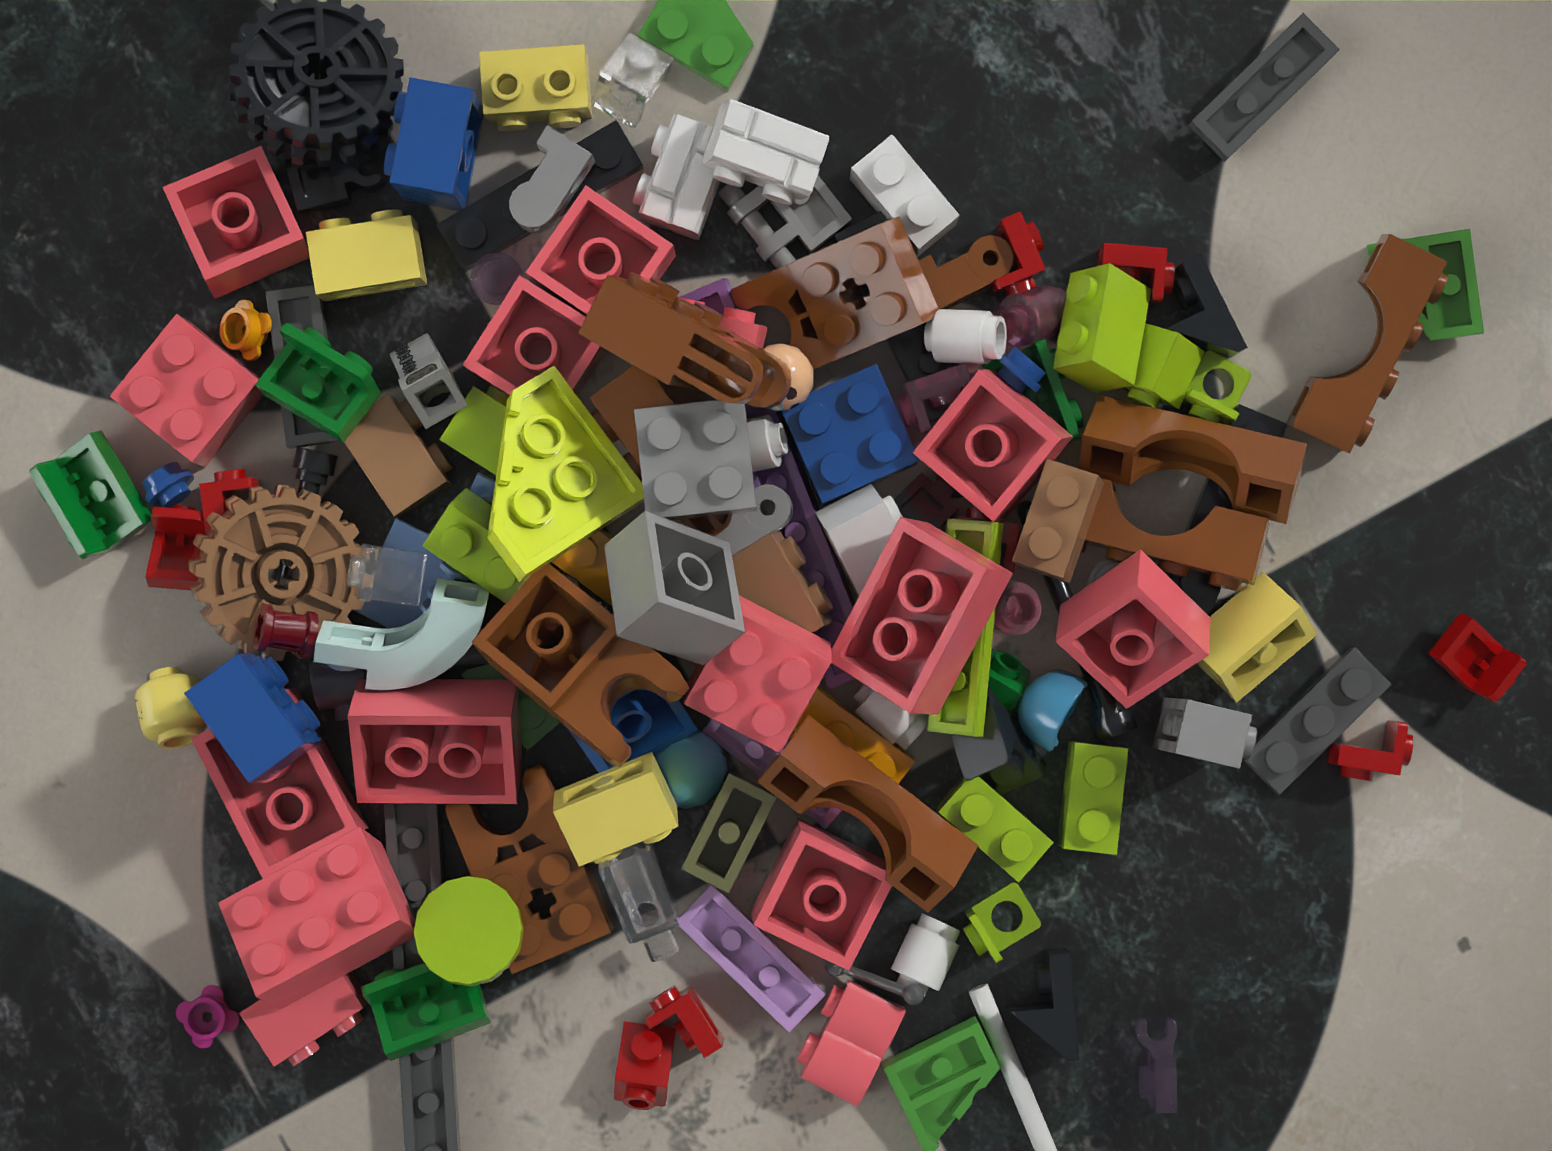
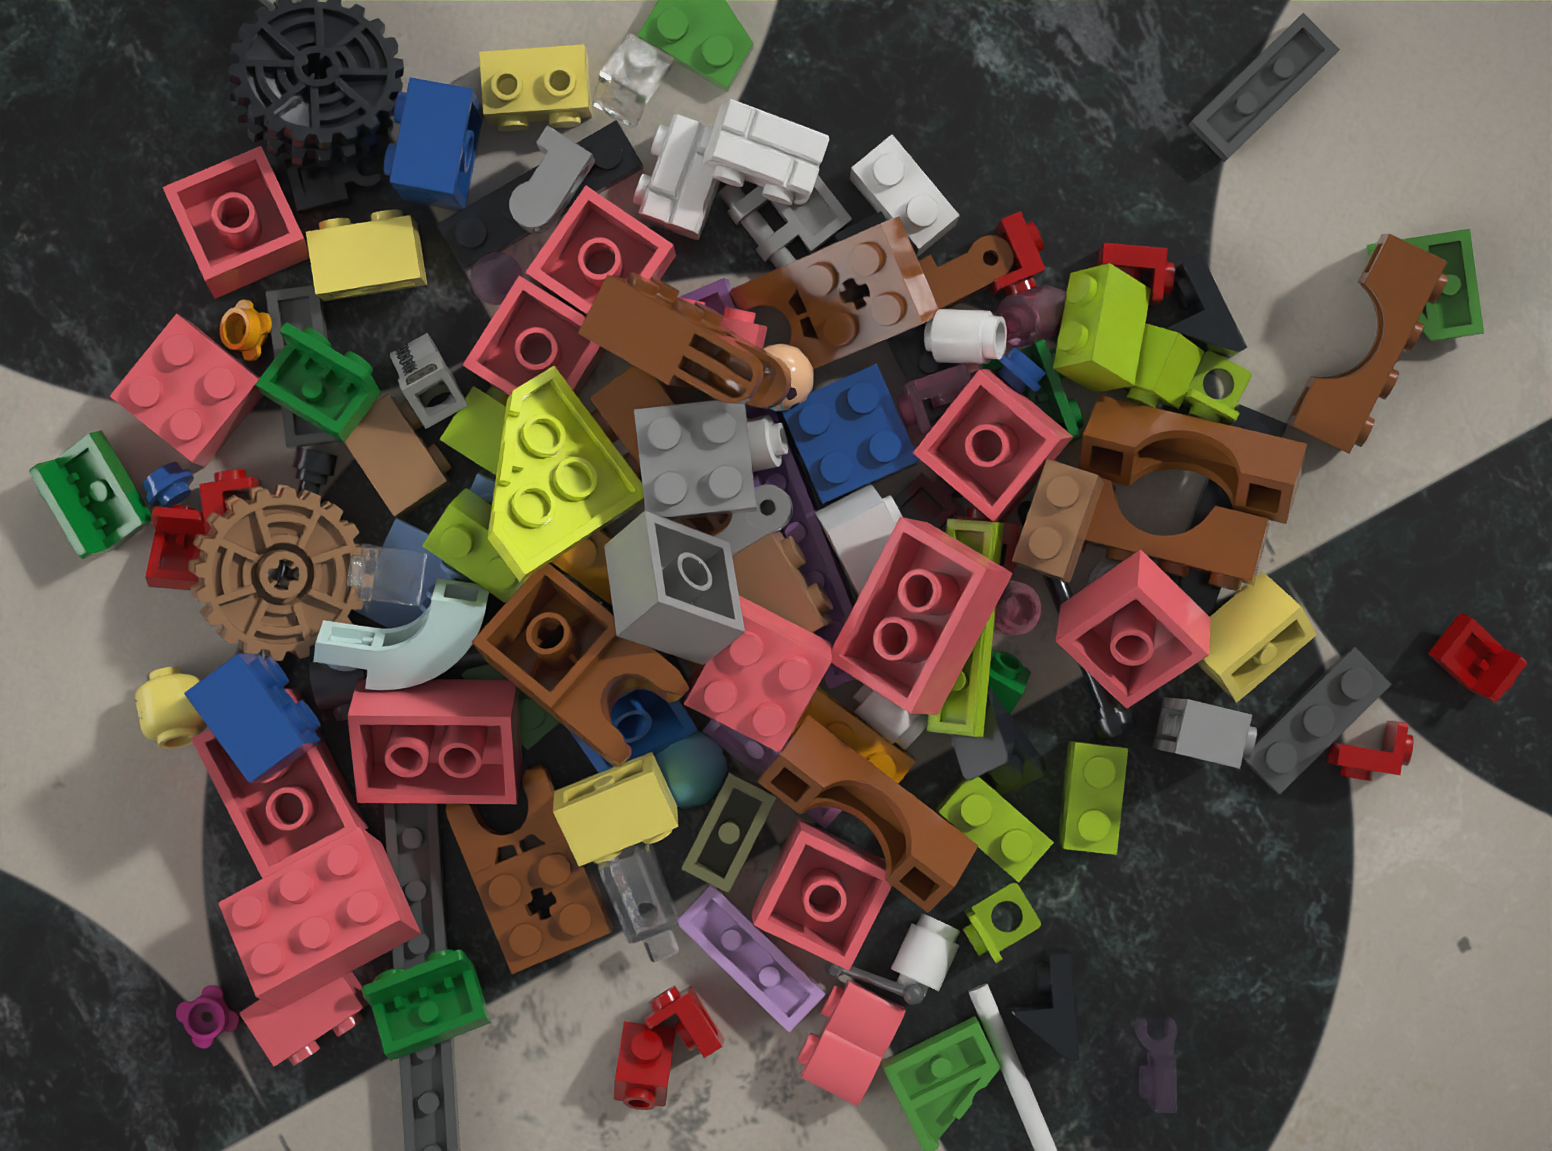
(285, 631): dark red bush -> none
(468, 931): lime tile -> none
(1048, 705): dark azure hair -> none

